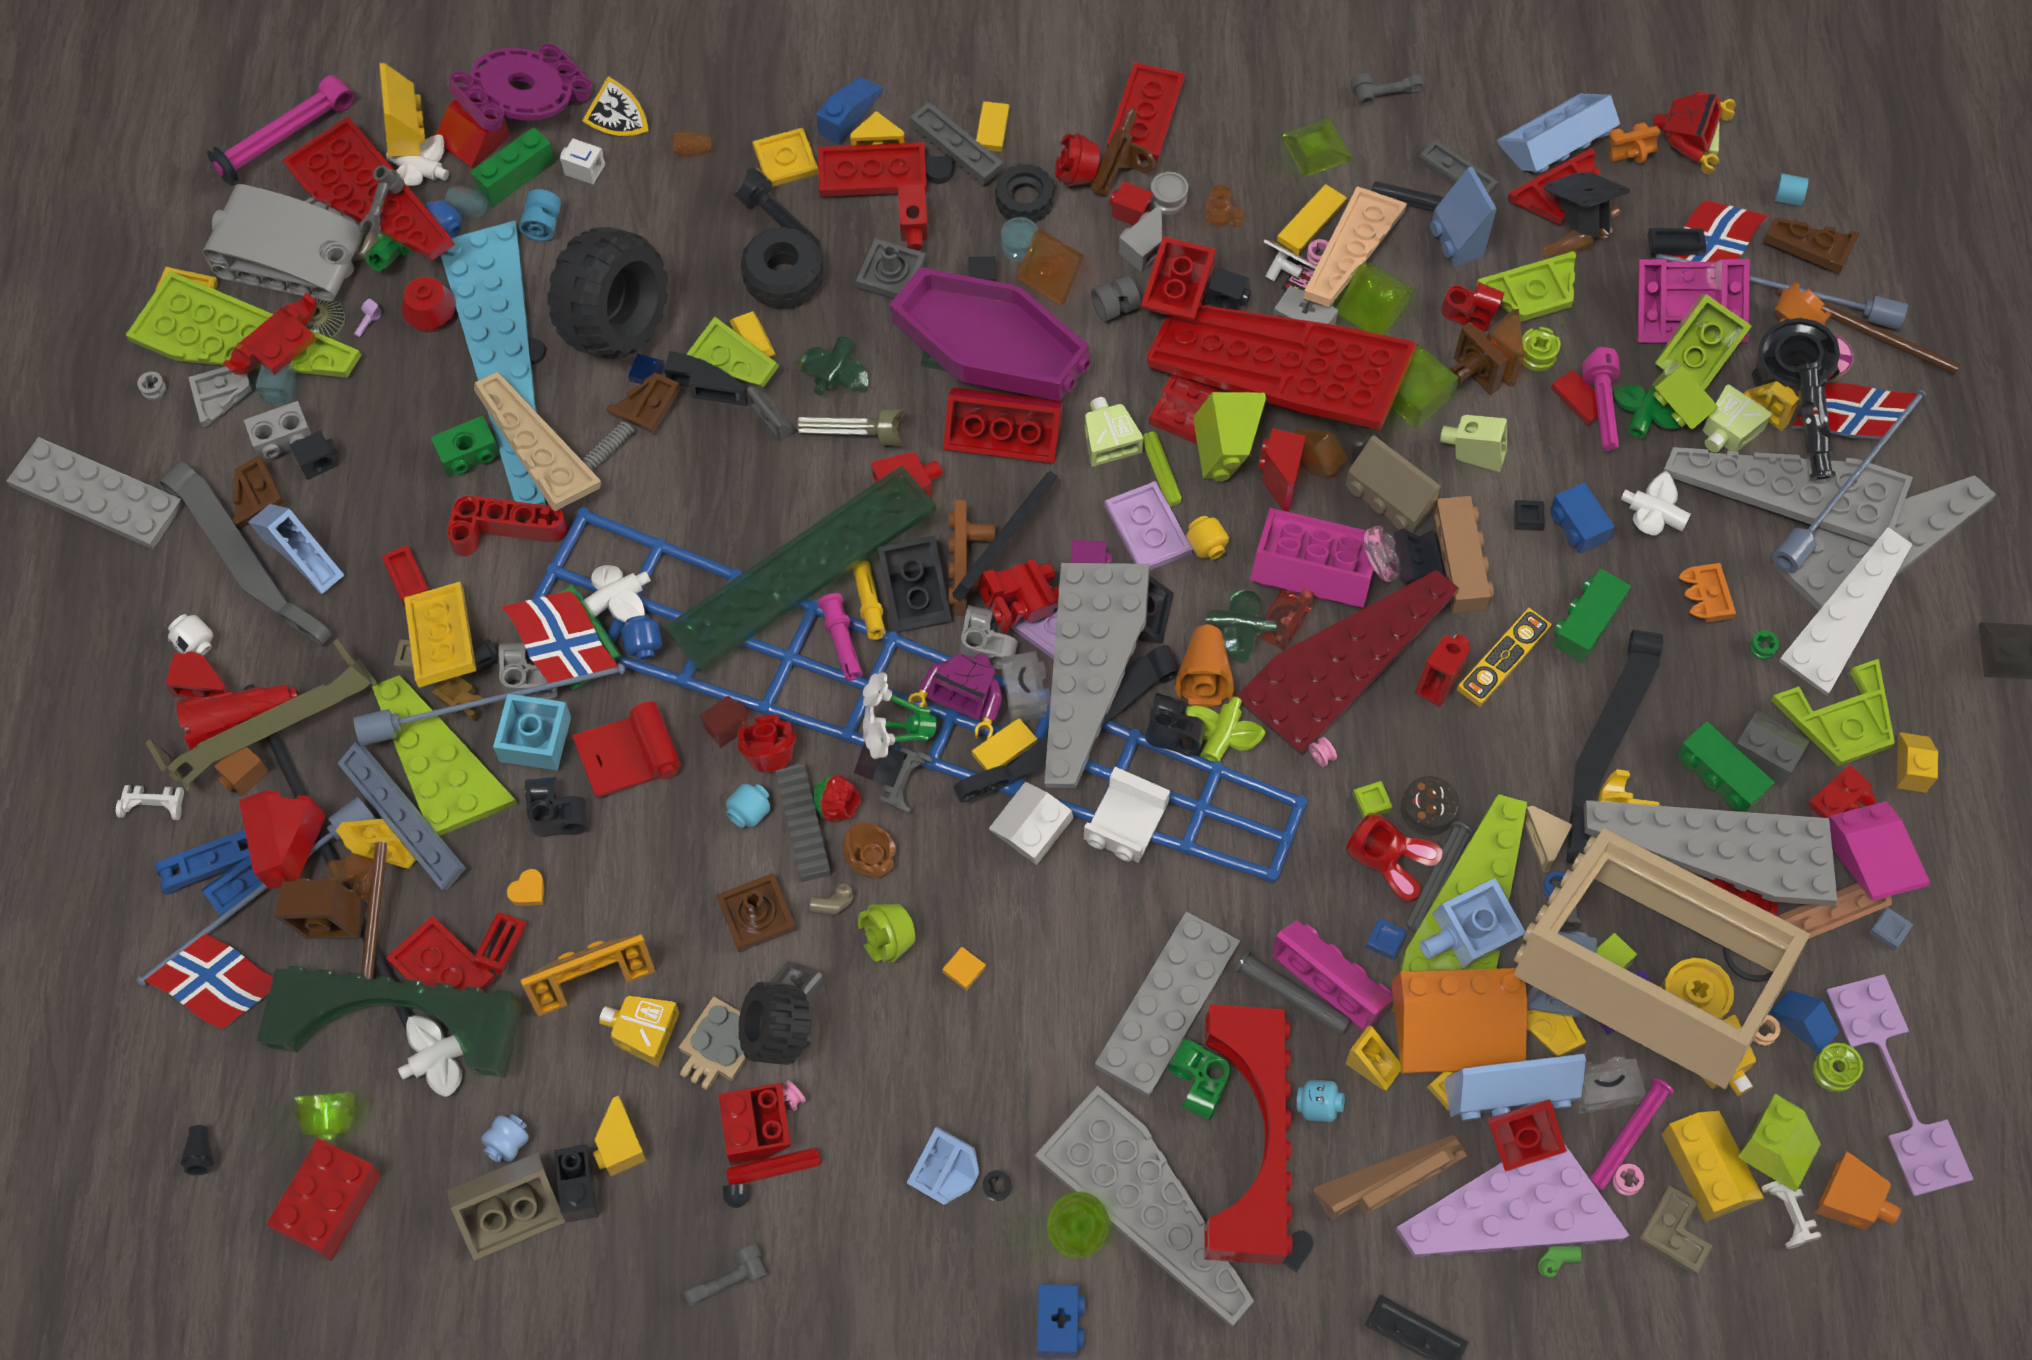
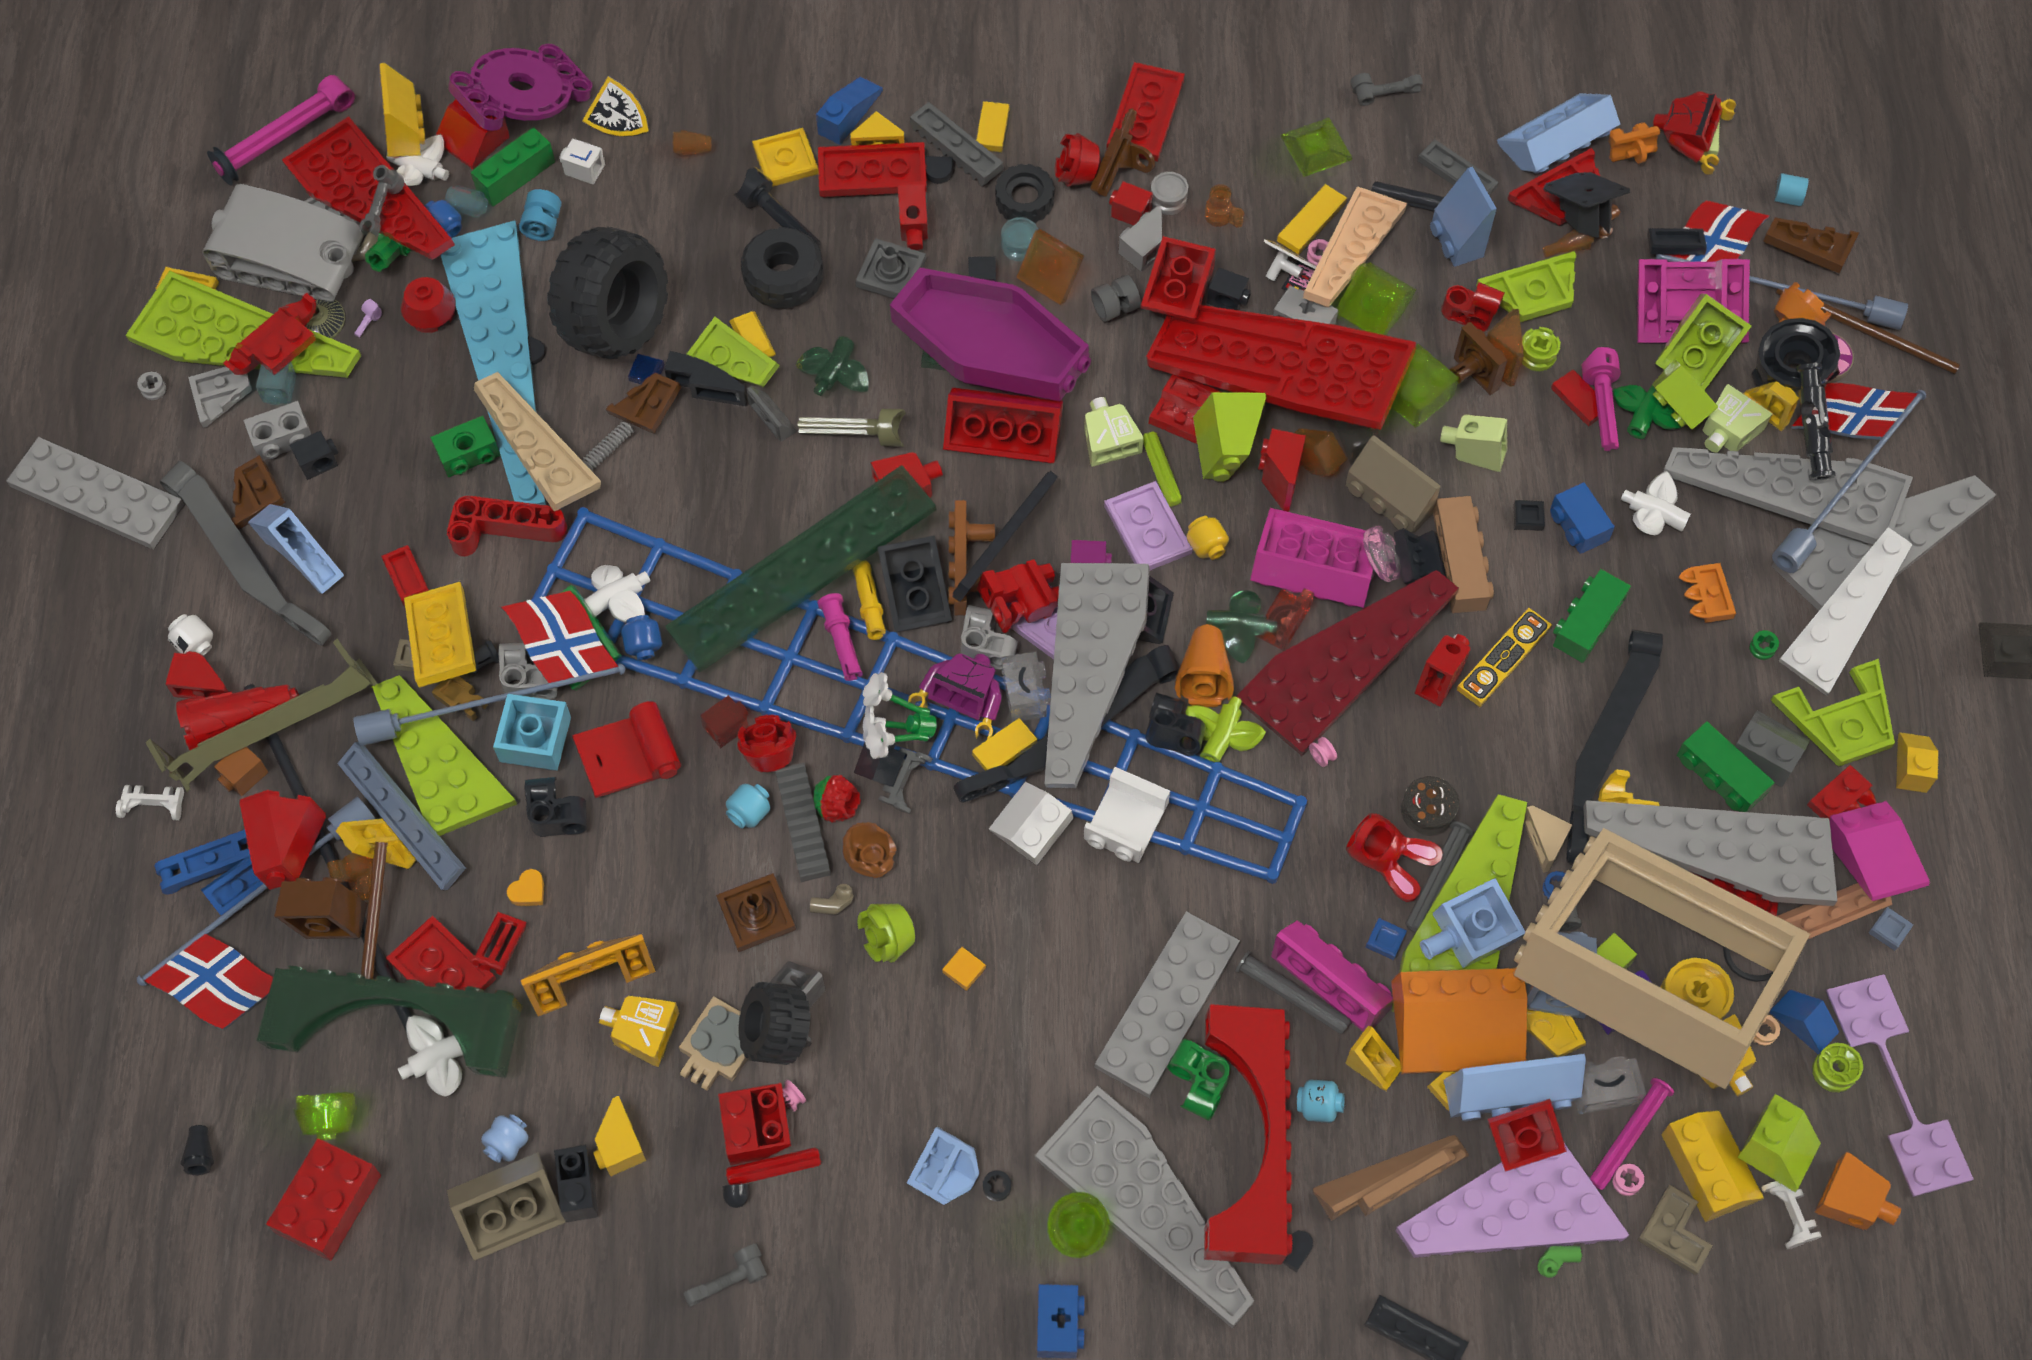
(1372, 799): lime tile -> none

